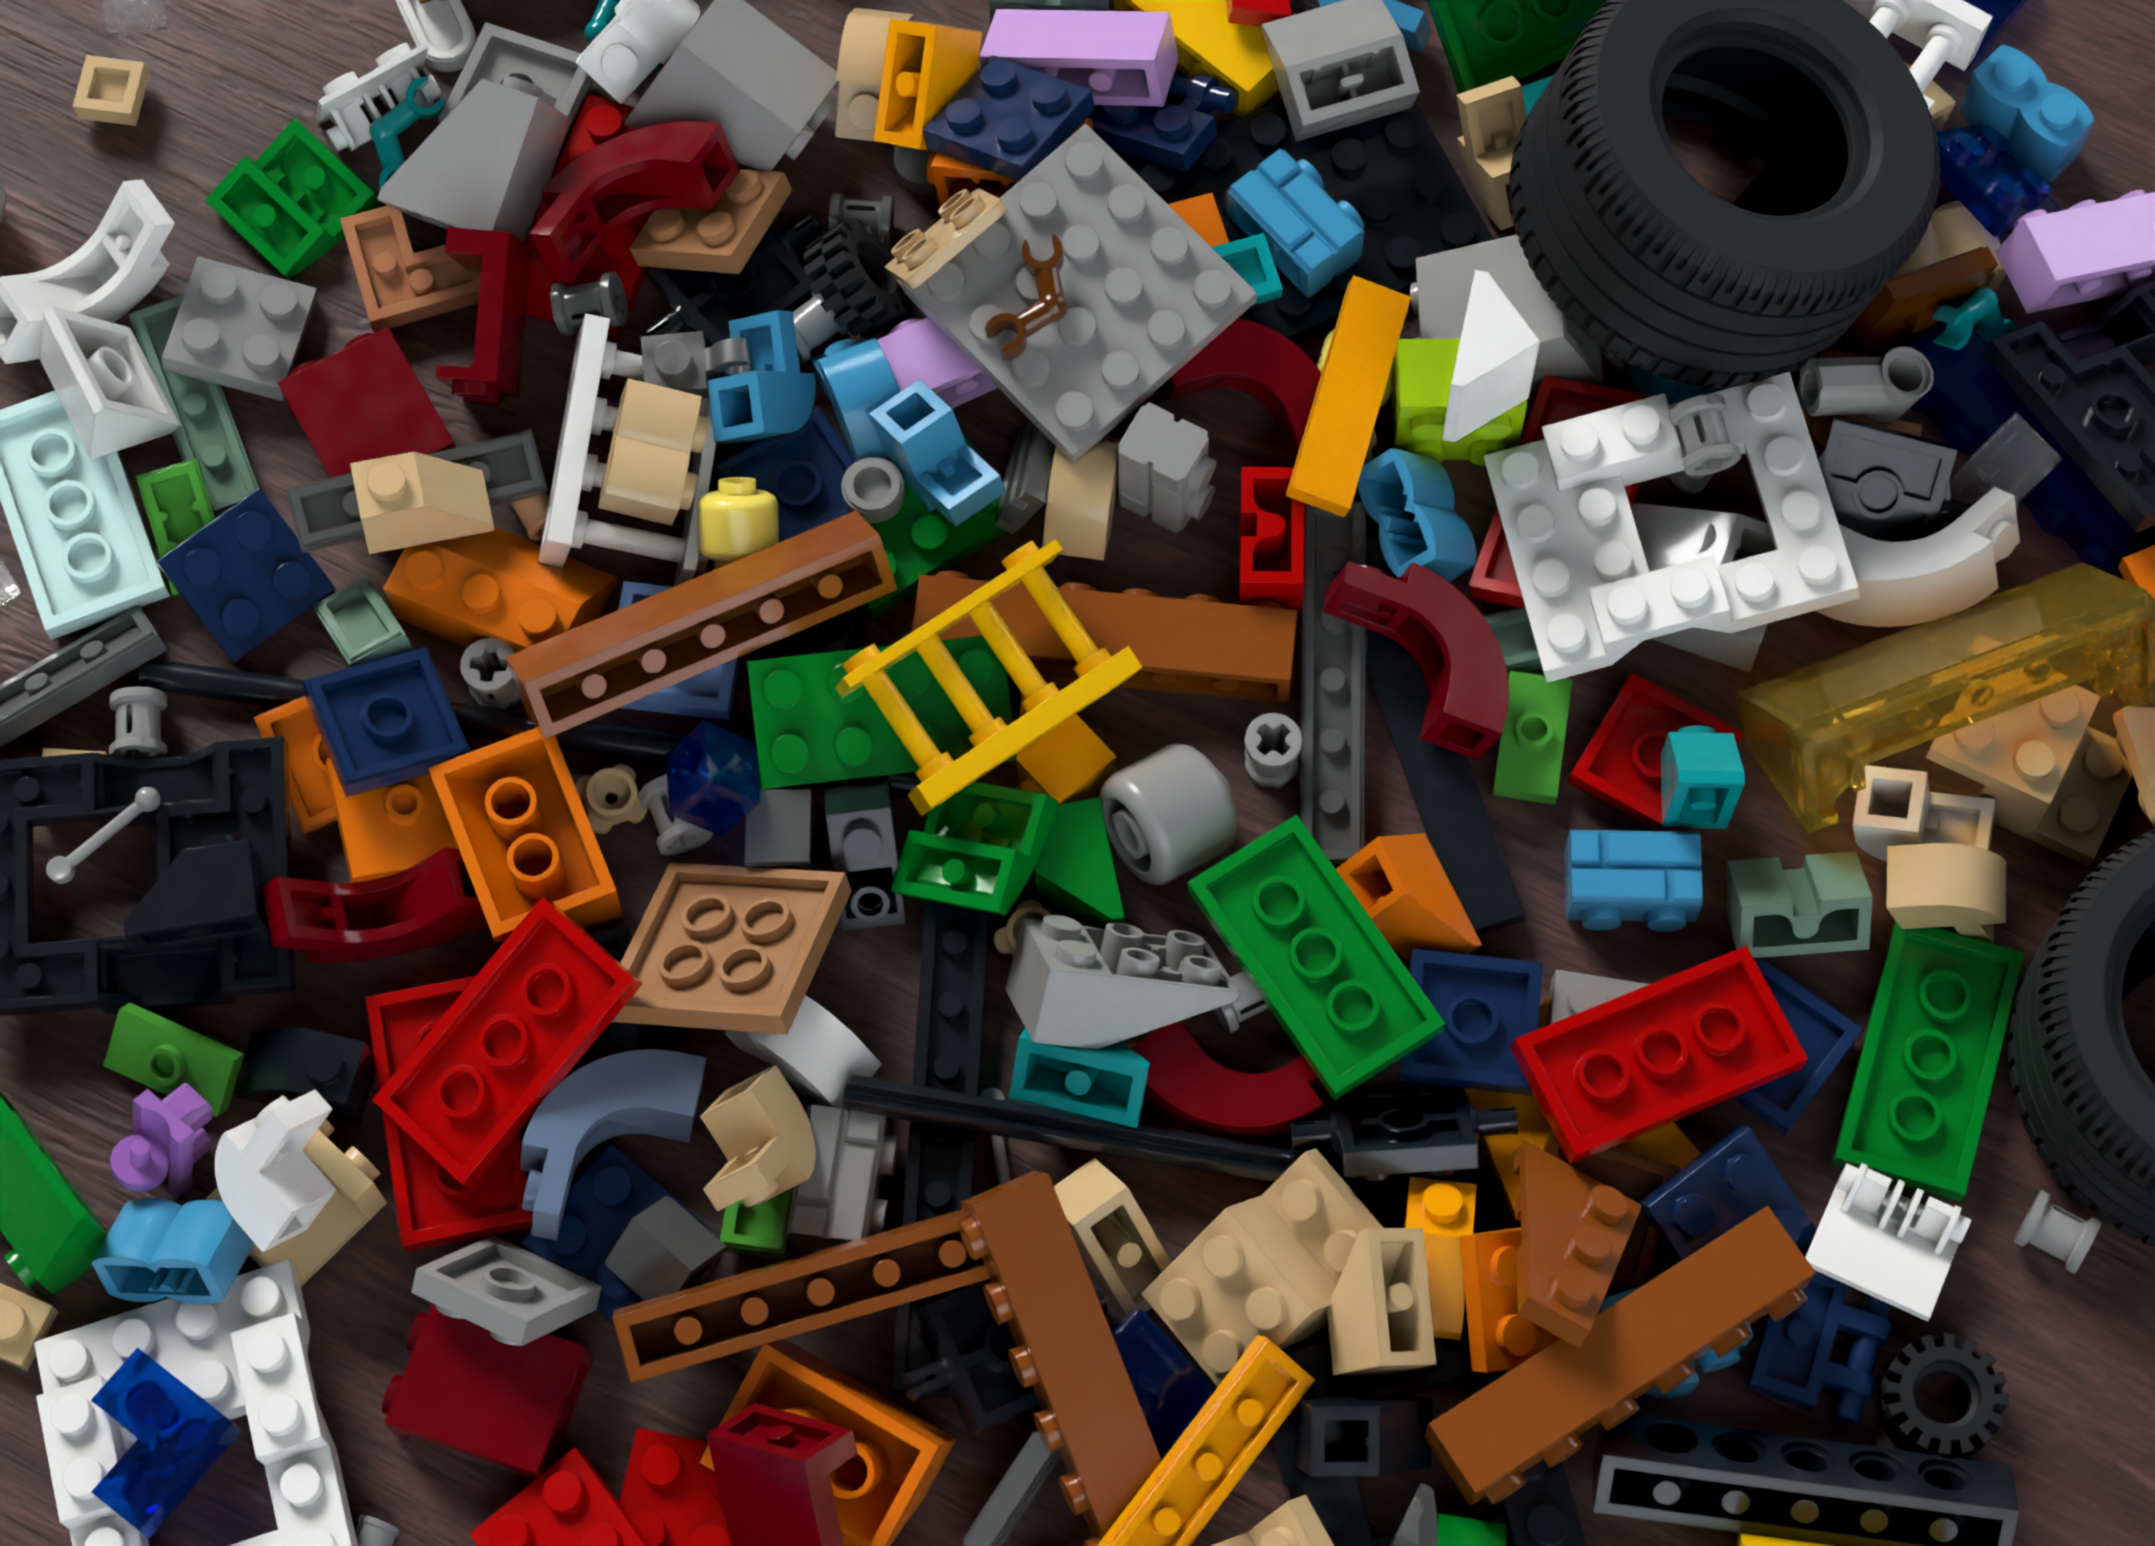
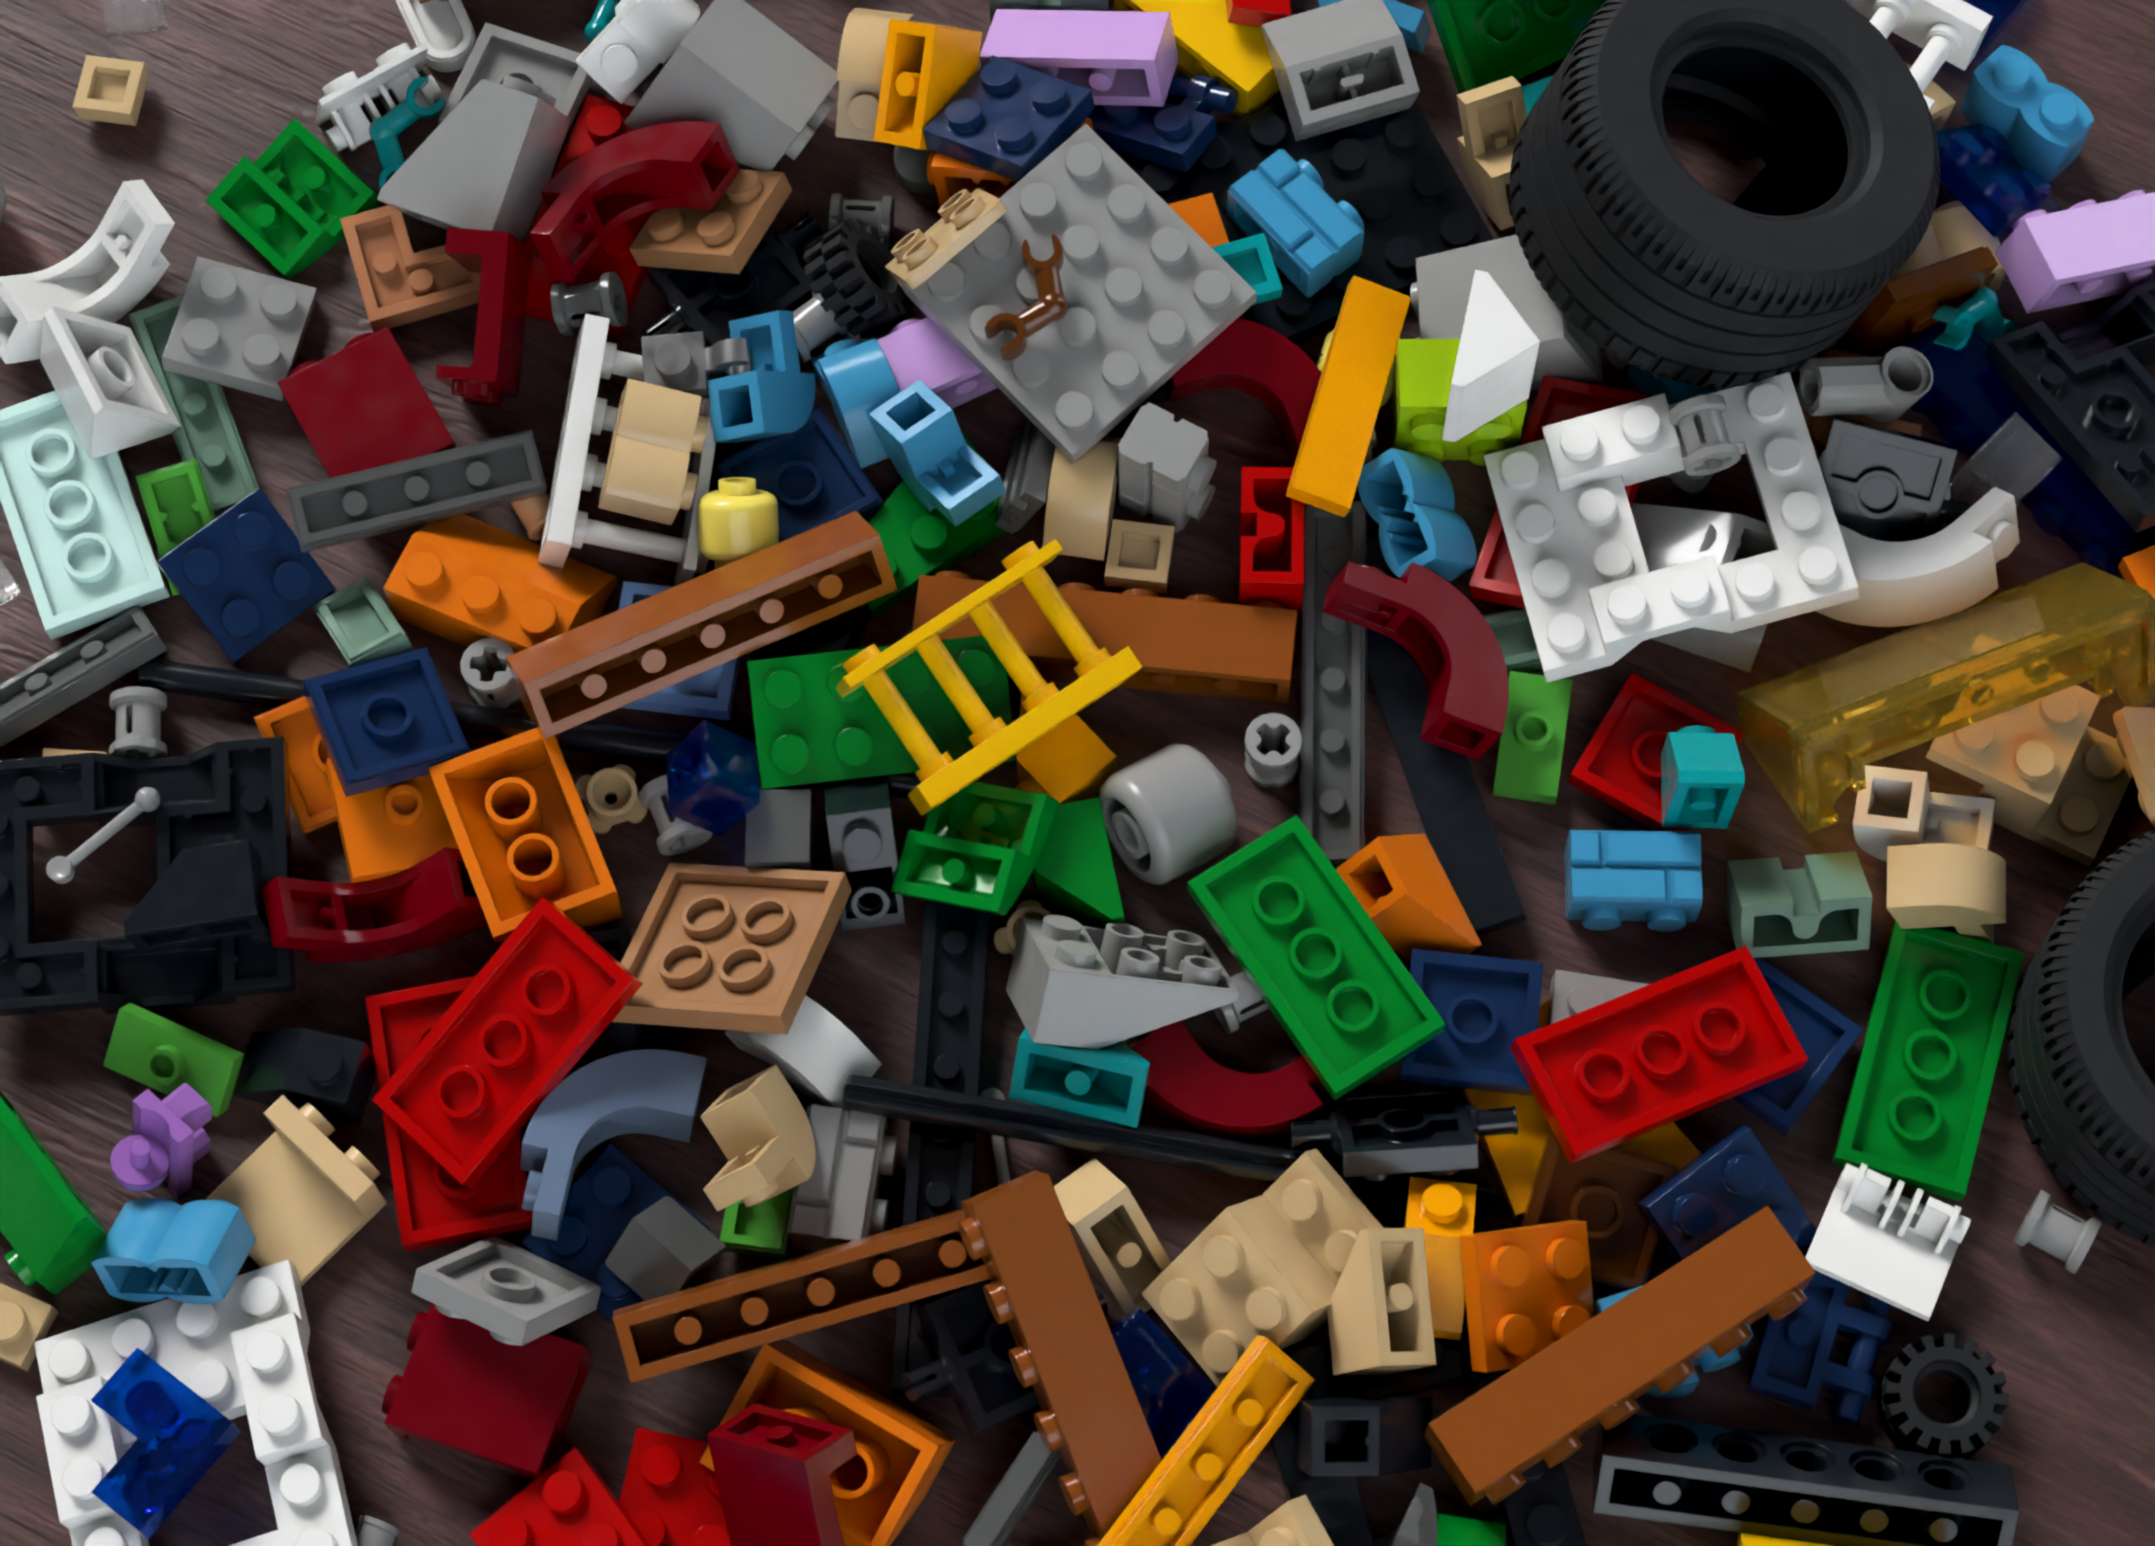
(268, 1177): white brick -> none
(419, 500): tan slope -> none
(873, 489): light grey tile -> none
(1139, 555): none -> tan plate
(1569, 1242): dark orange wing -> none

